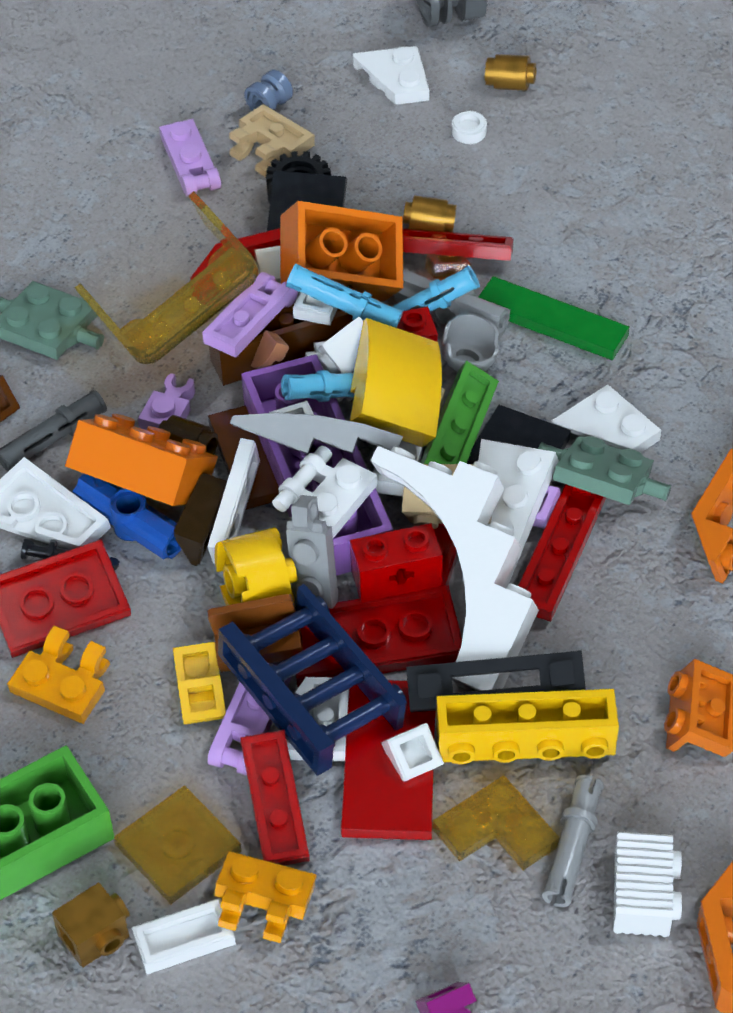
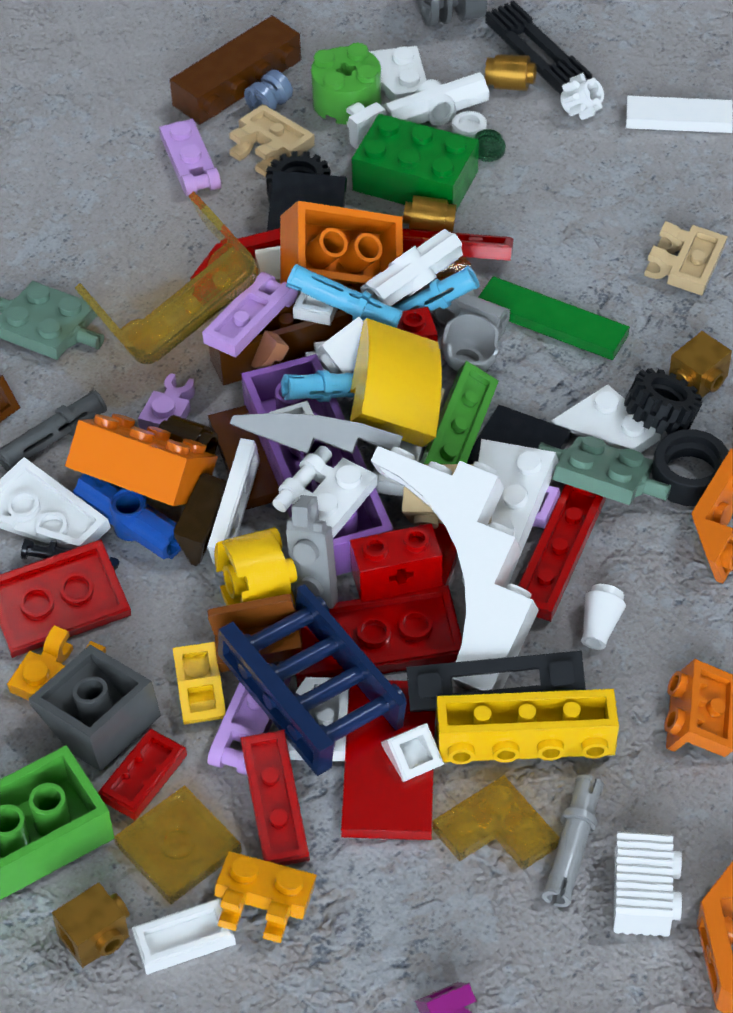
(96, 706): none -> dark grey slope
(142, 774): none -> red plate
(226, 73): none -> reddish brown brick
(344, 78): none -> bright green brick
(361, 121): none -> white tile
(414, 159): none -> green brick
(414, 268): none -> white piece
(439, 101): none -> white piece
(490, 145): none -> clear green plate
(511, 22): none -> black container
(582, 96): none -> white gear
(601, 613): none -> white cone
(662, 401): none -> black tyre
(679, 114): none -> white tile
(687, 444): none -> black tyre
(695, 262): none -> tan plate
(702, 363): none -> pearl gold brick

